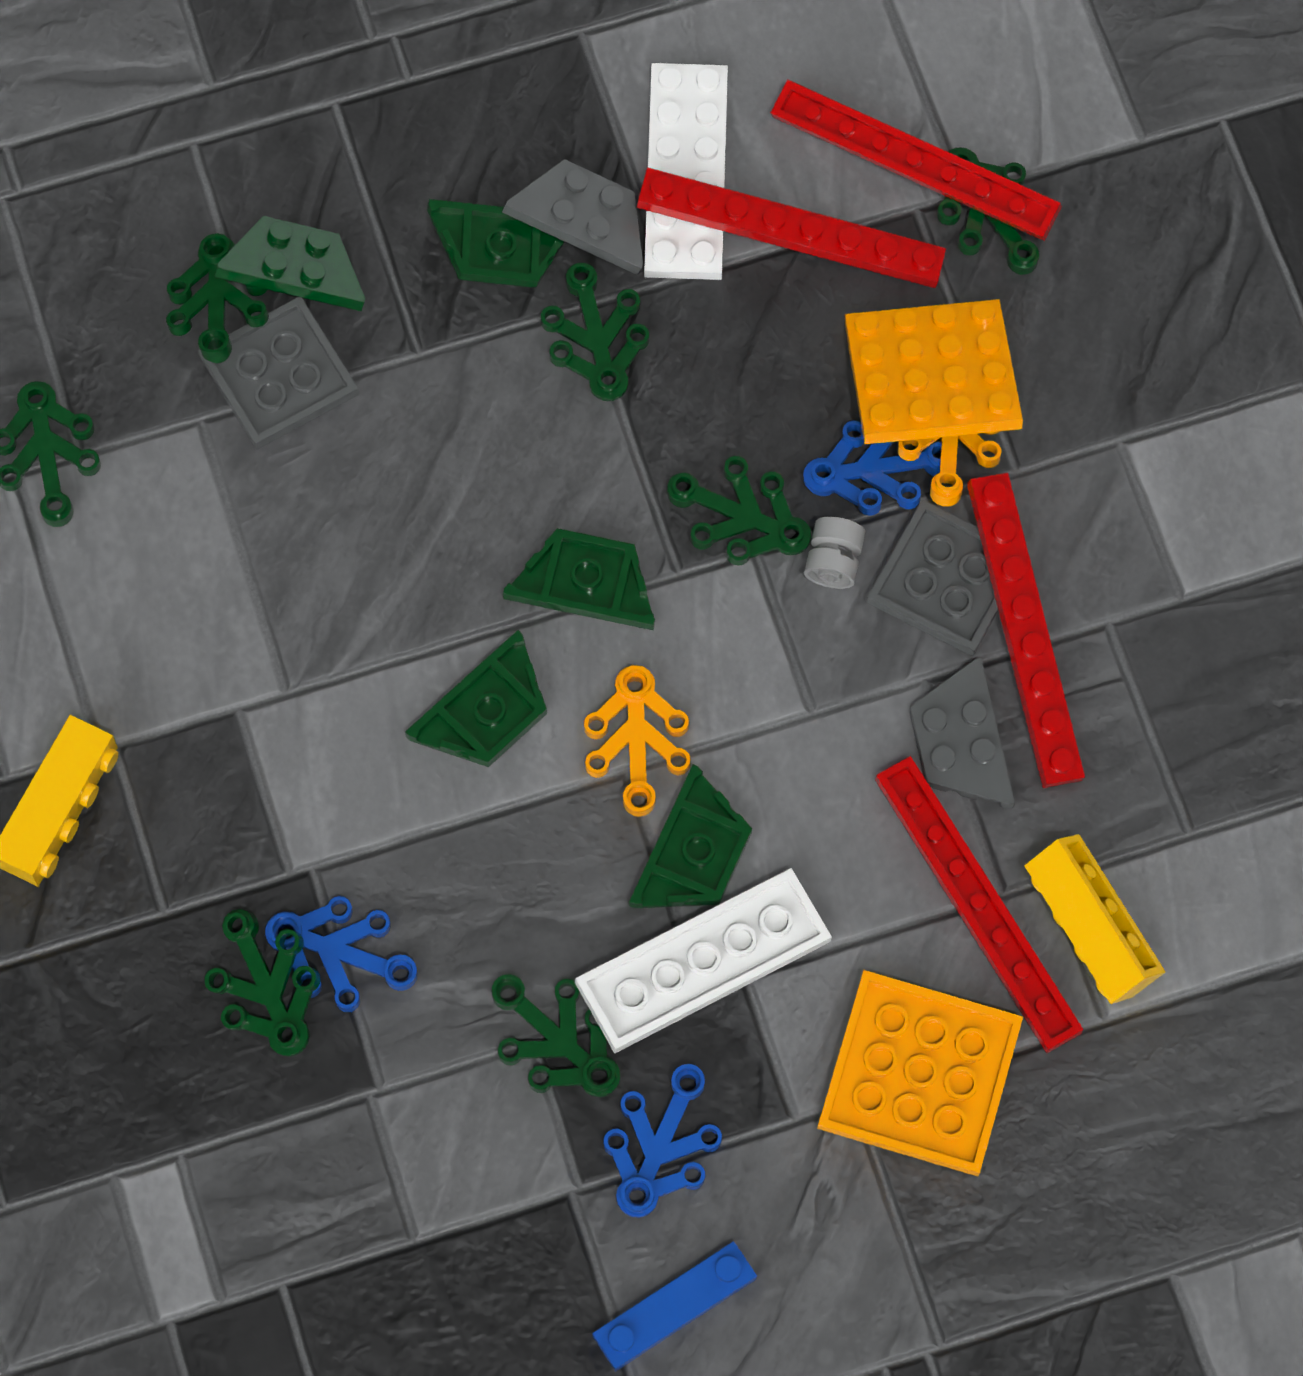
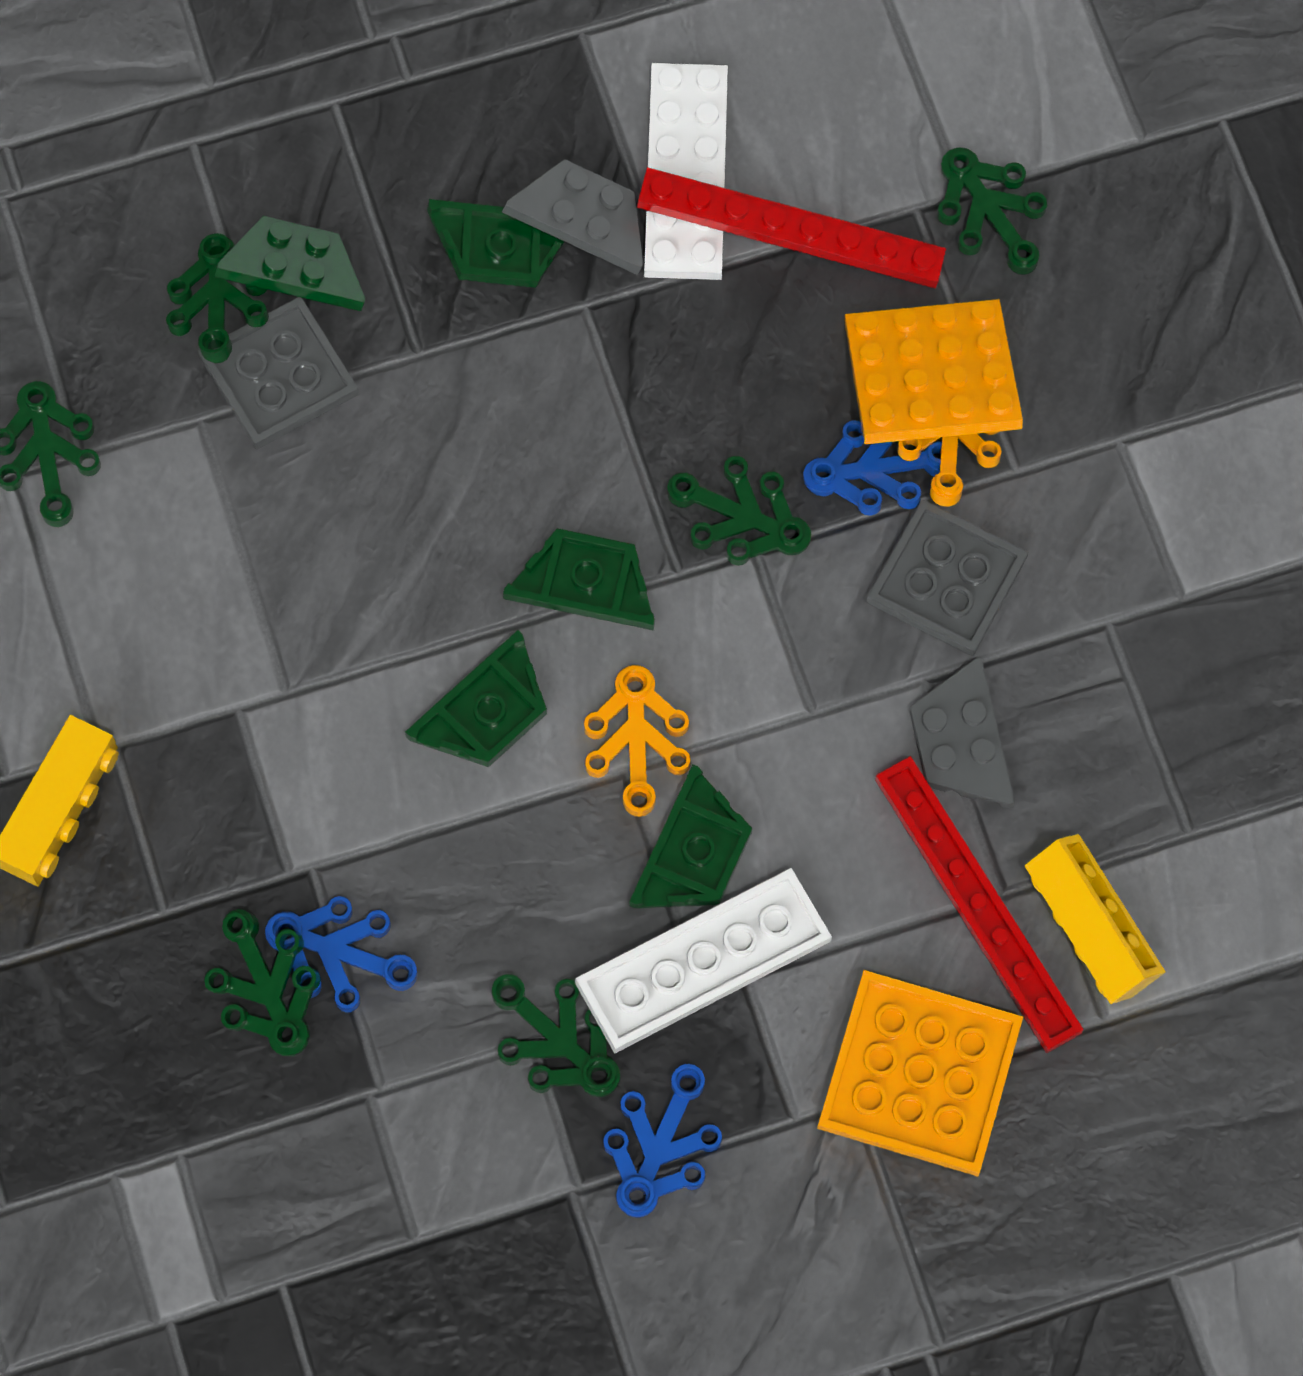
(596, 337): dark green plant -> none
(674, 1306): blue plate -> none
(834, 552): light grey wheel -> none
(916, 160): red plate -> none
(1025, 630): red plate -> none

